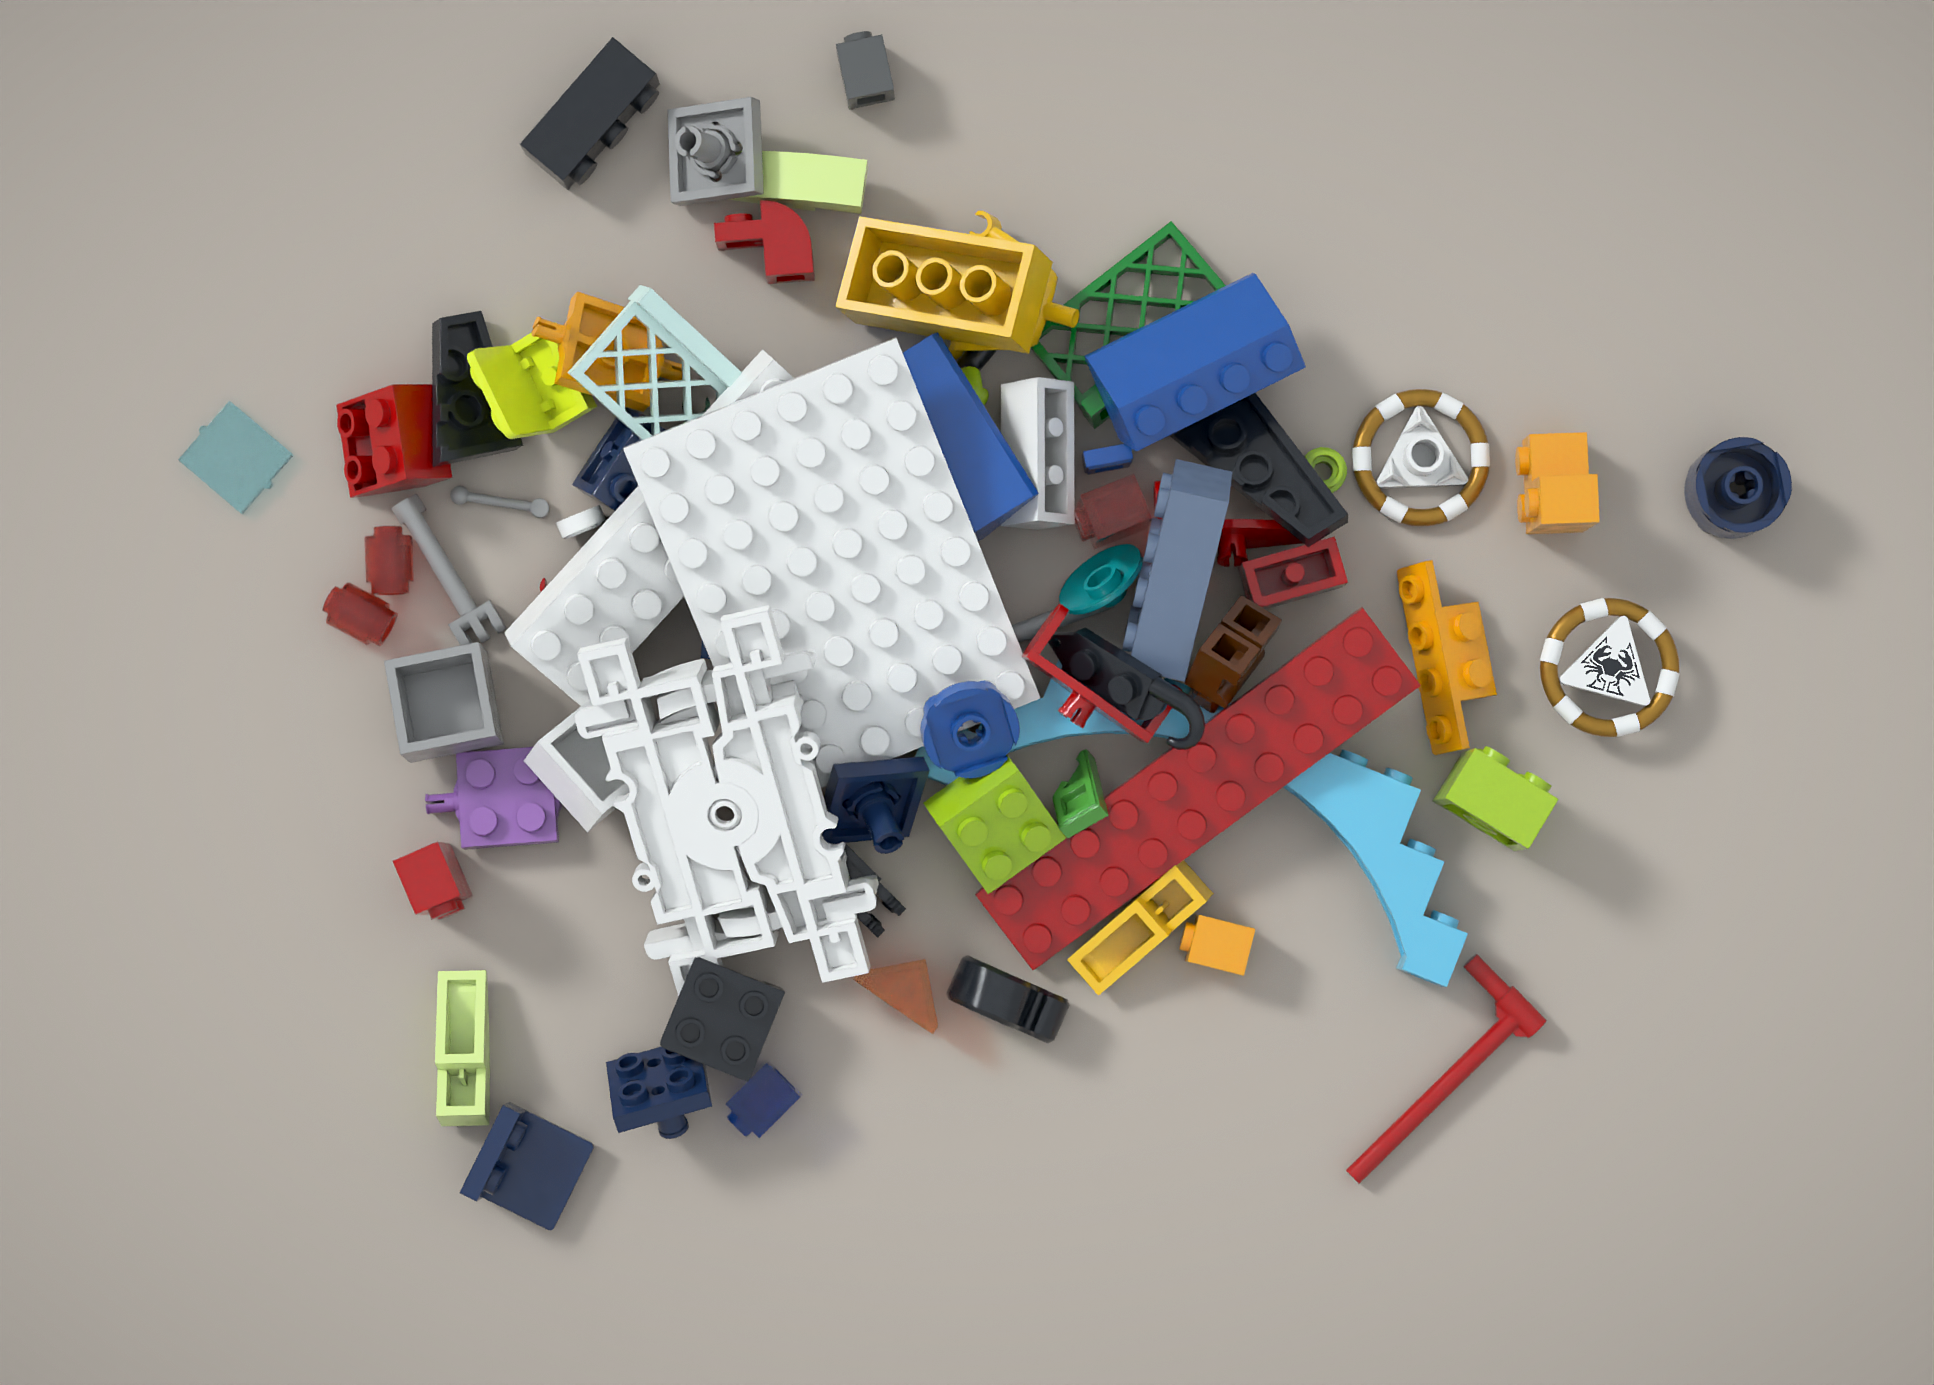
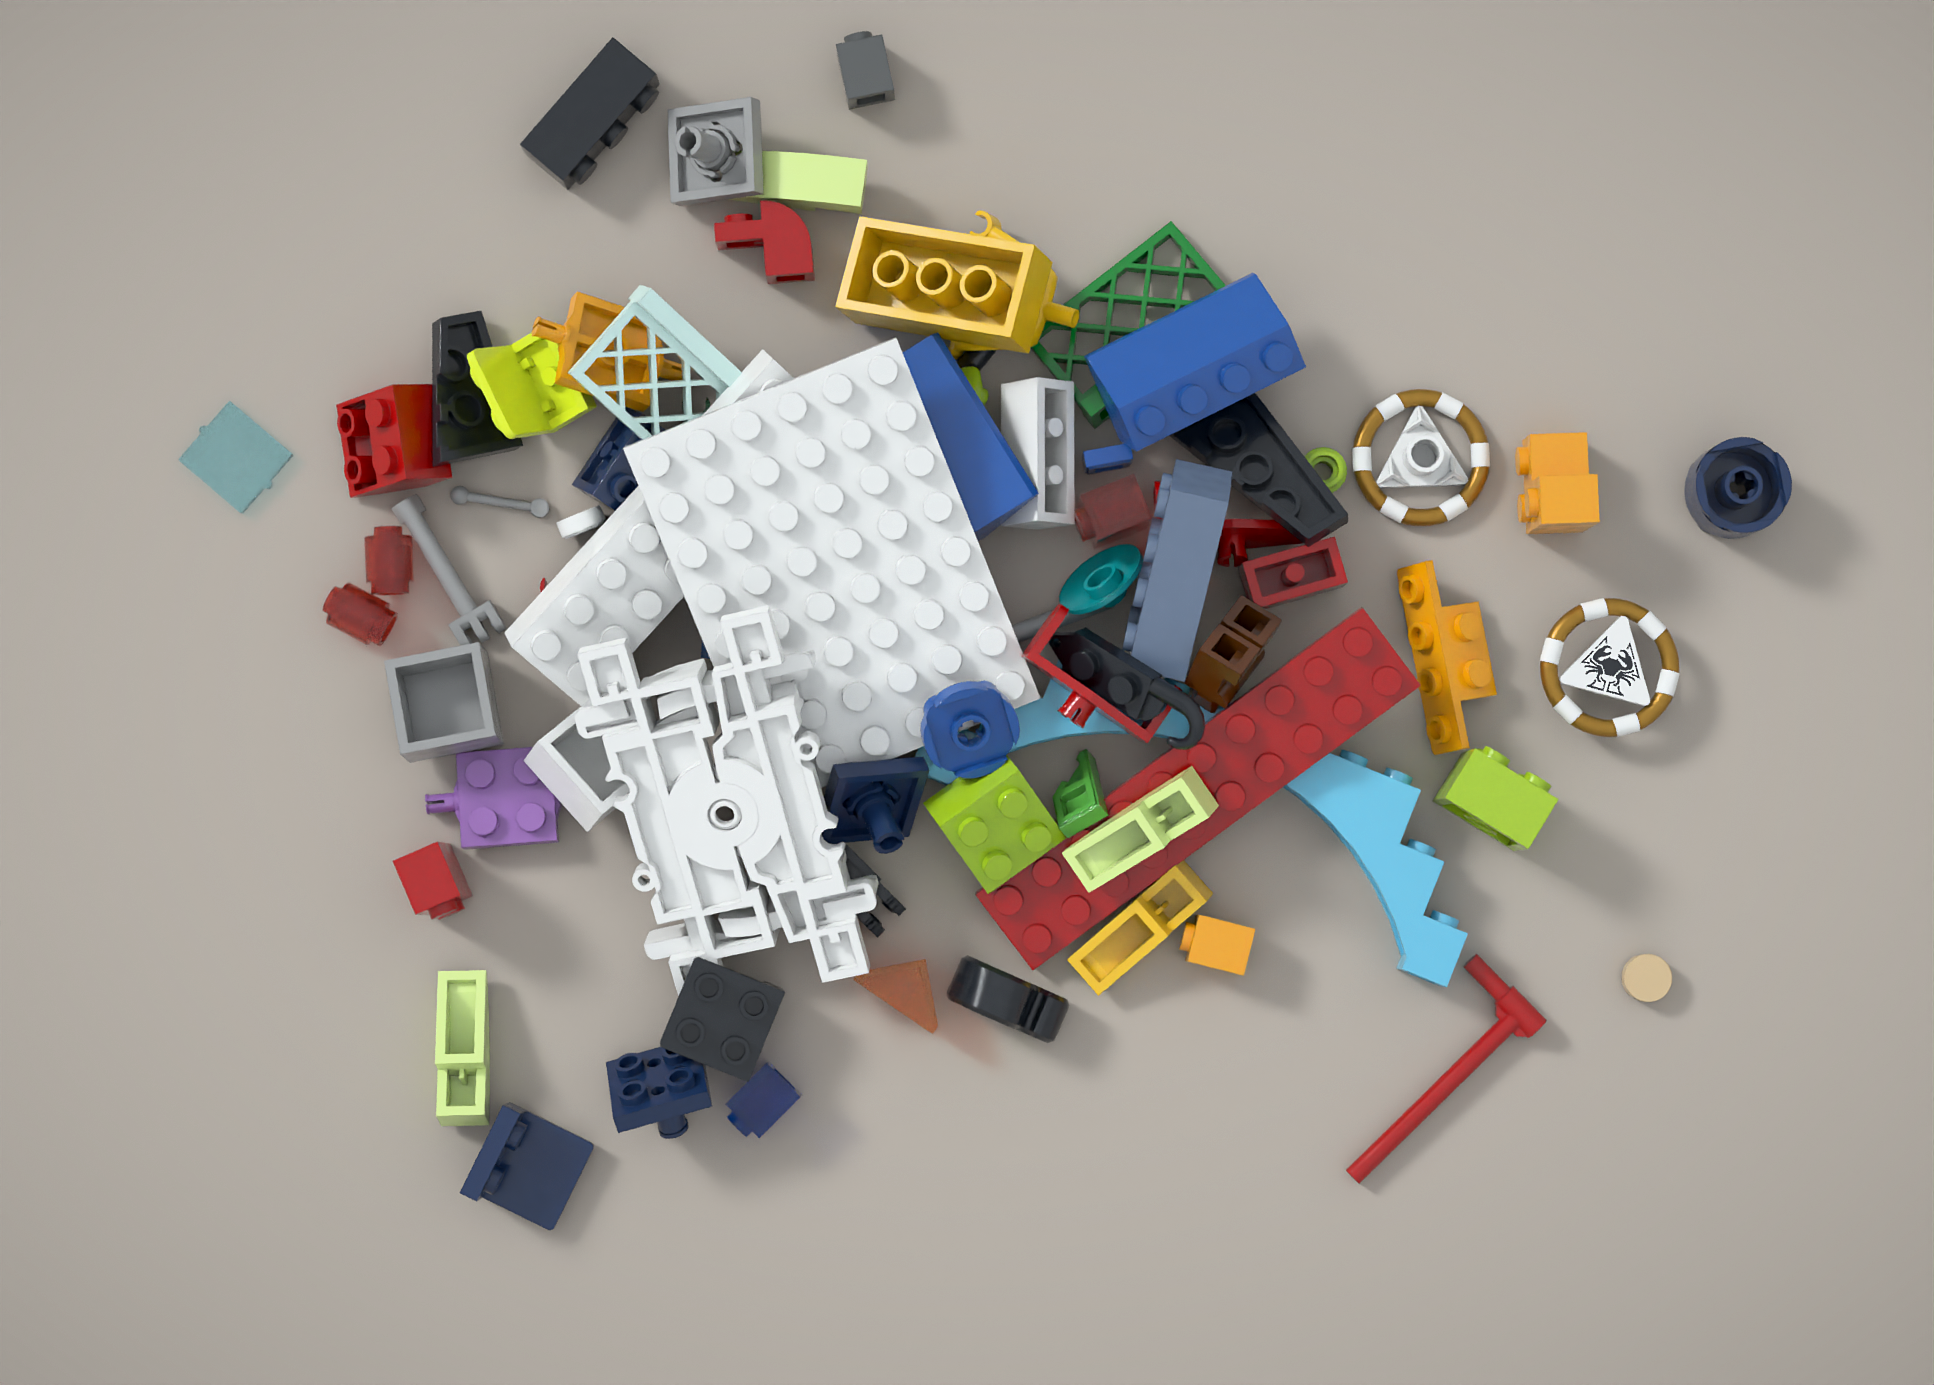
(1141, 829): none -> yellowish green slope
(1646, 977): none -> tan tile

